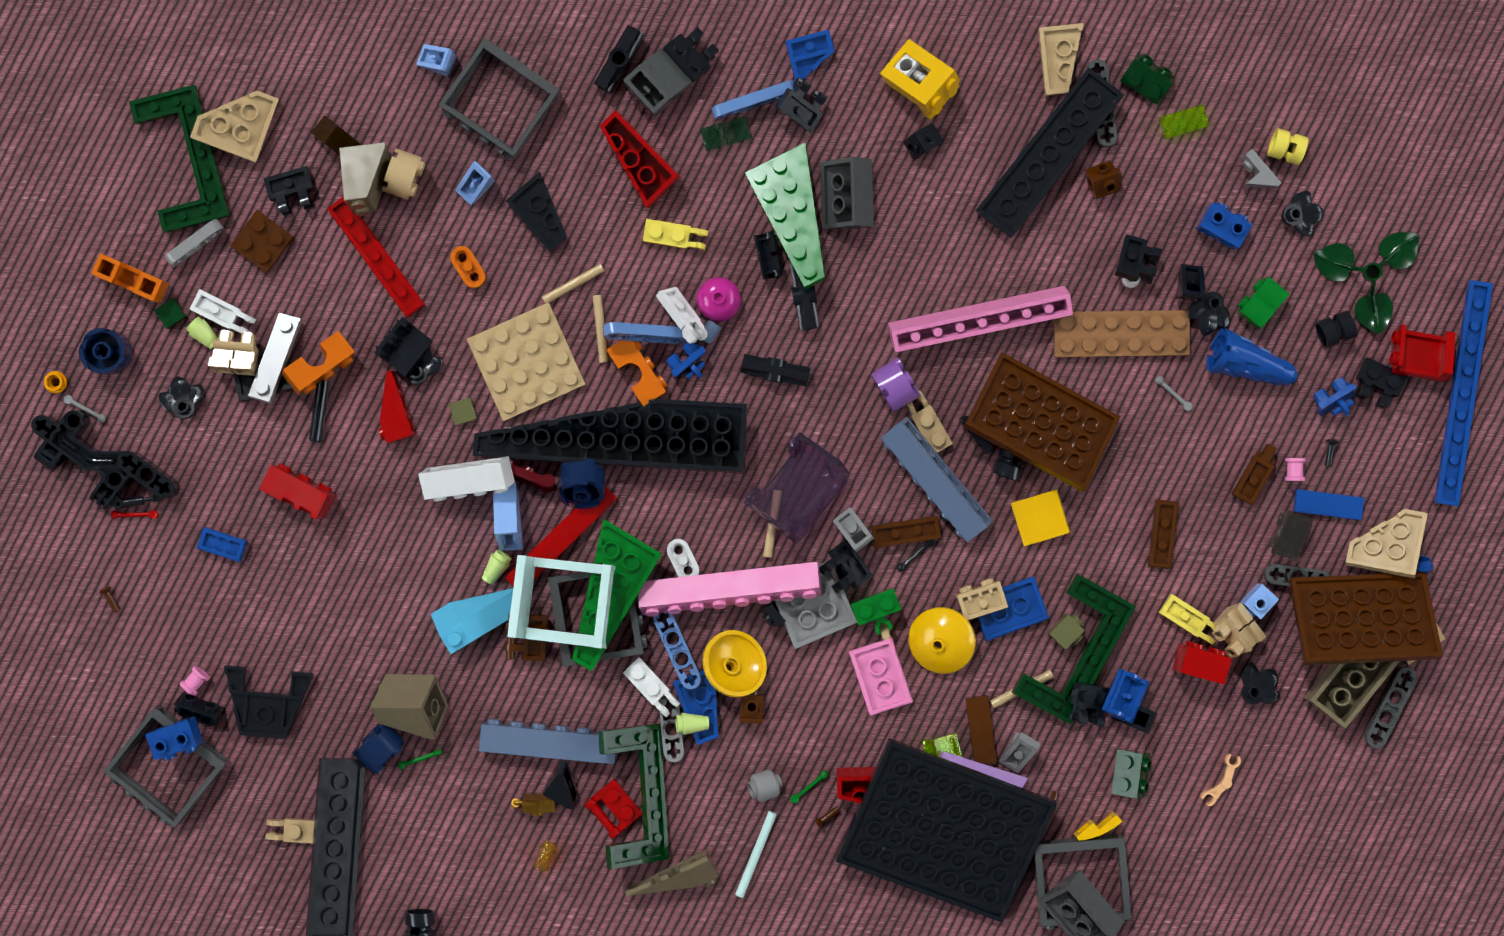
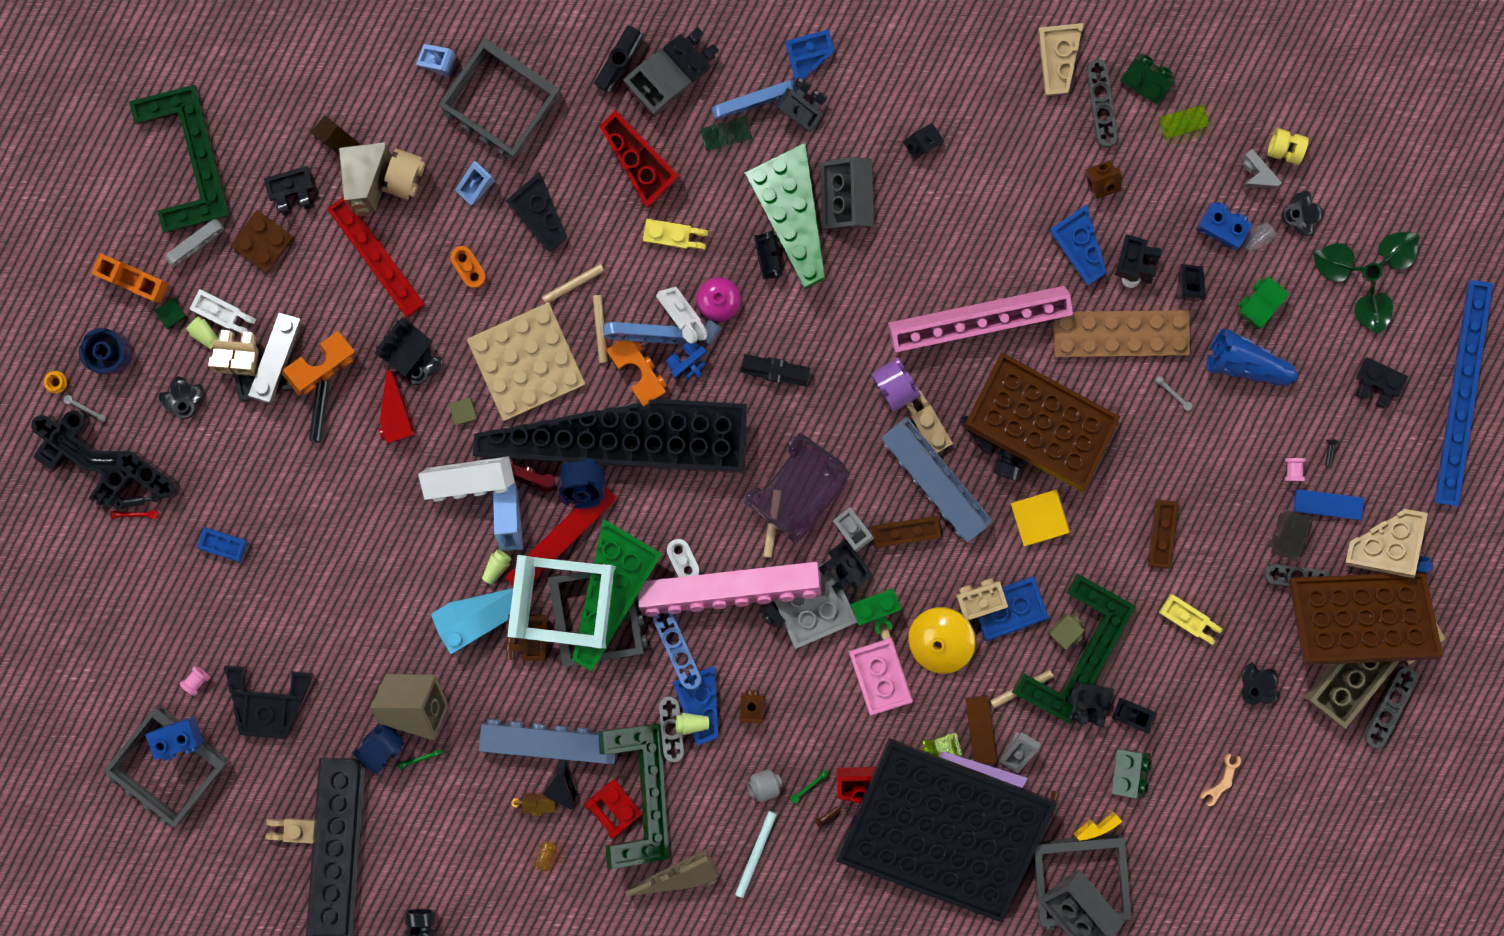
(106, 591): reddish brown piece -> none
(189, 705): black hinge -> none
(238, 125): tan plate -> none
(298, 491): red wedge -> none
(650, 685): white hinge -> none
(745, 659): yellow dish -> none
(805, 302): black piece -> none
(902, 566): black hinge -> none
(934, 87): yellow brick -> none
(1049, 152): black plate -> none
(1079, 243): none -> blue wing
(1125, 696): blue hinge -> none
(1202, 663): red brick -> none
(1209, 316): black plate -> none
(1237, 630): tan hips -> none
(1255, 475): reddish brown hinge -> none
(1259, 601): light blue brick -> none
(1260, 237): none -> clear cone
(1332, 330): black wheel -> none
(1343, 393): blue hips -> none
(1422, 354): red panel -> none

